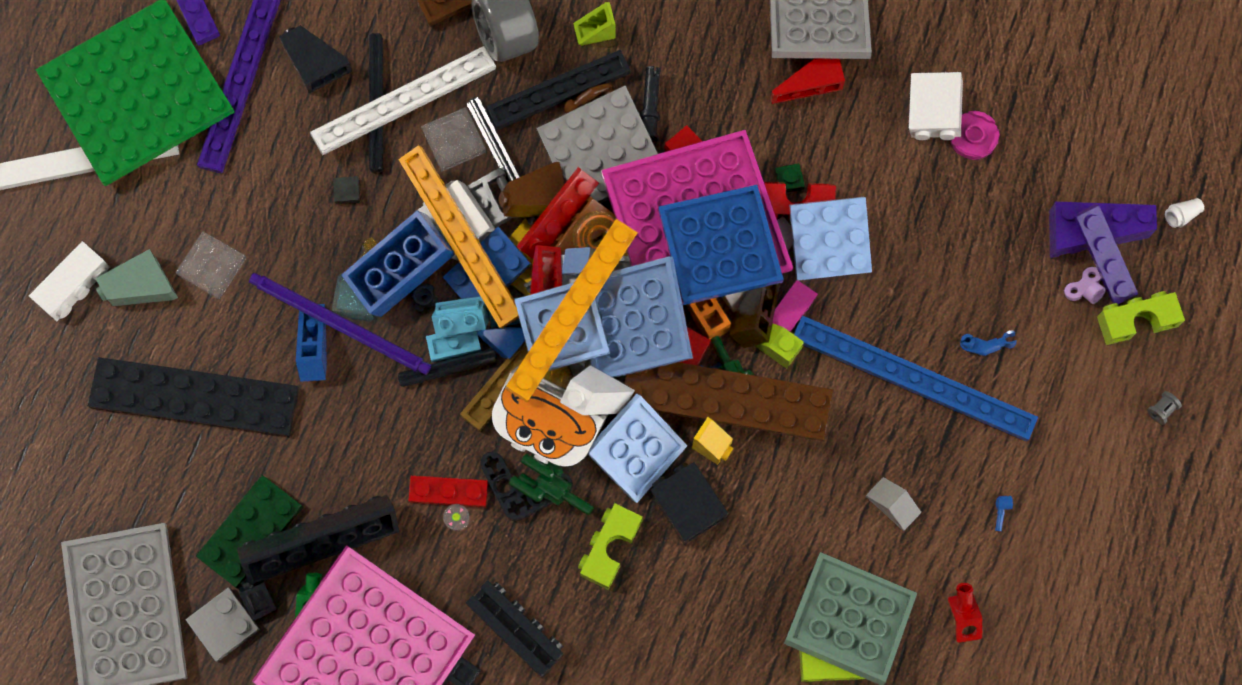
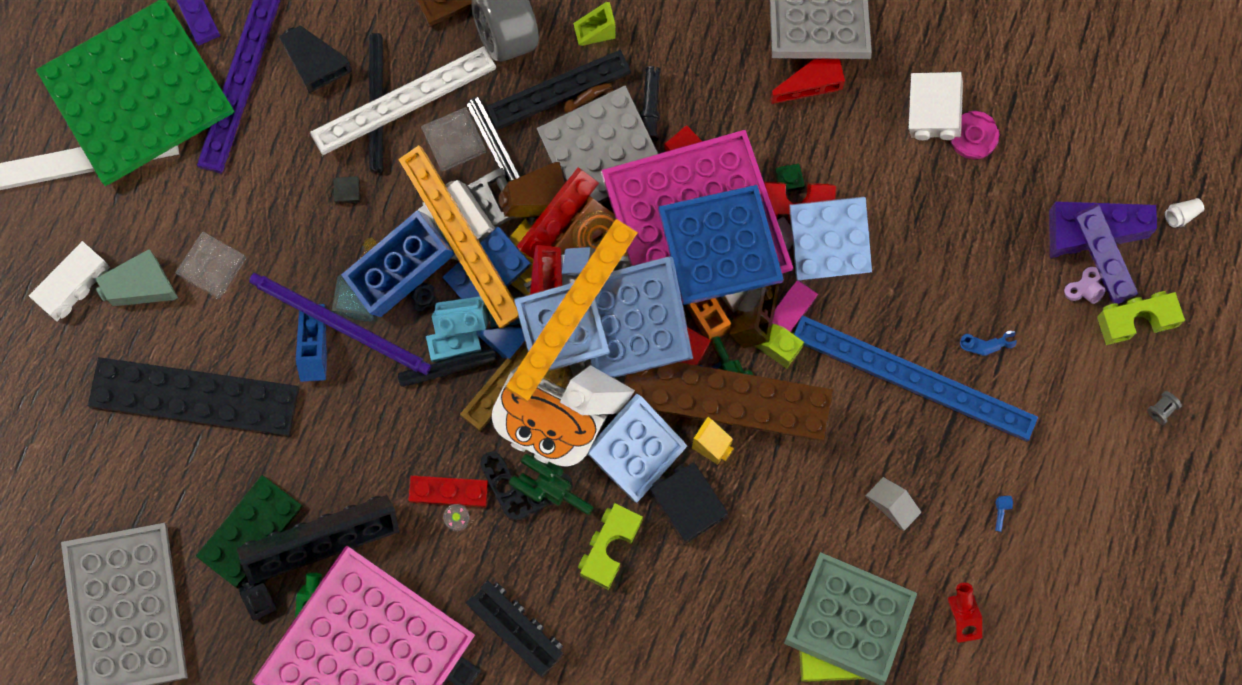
(222, 624): light grey plate -> none

